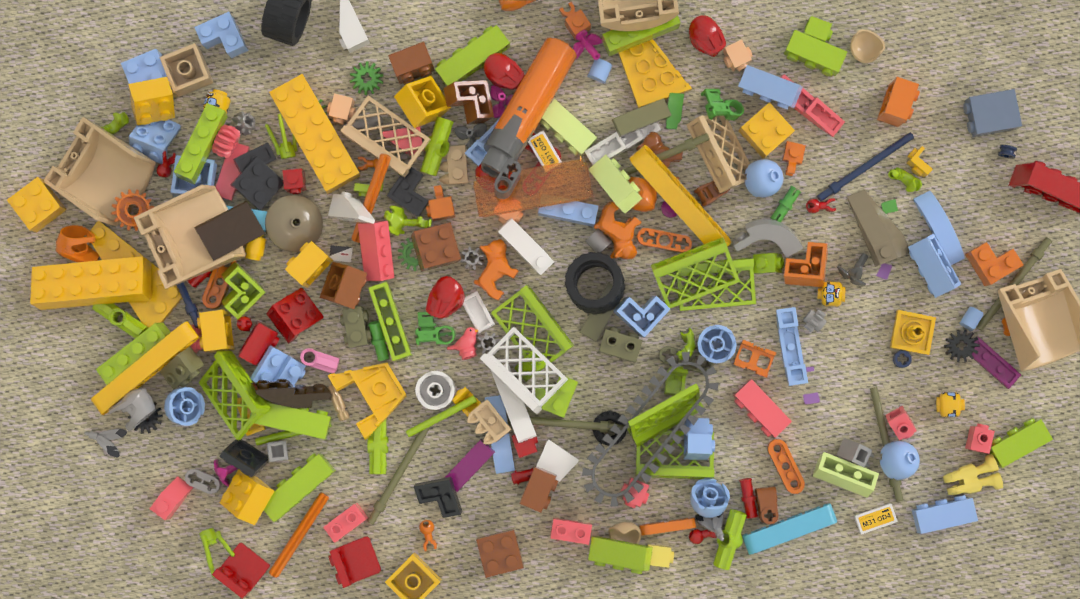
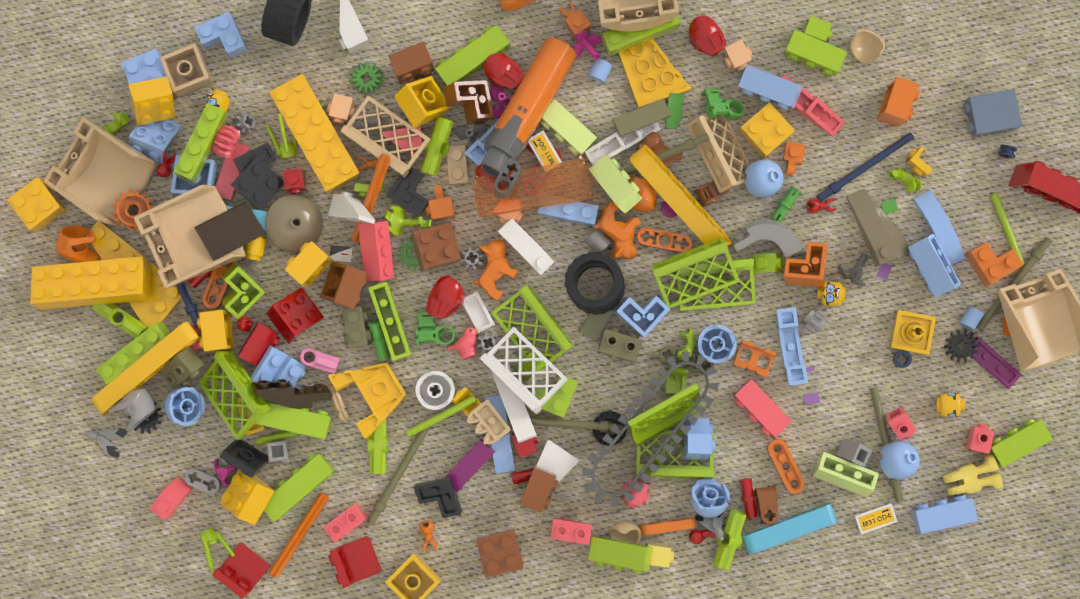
(1005, 224): none -> lime bar

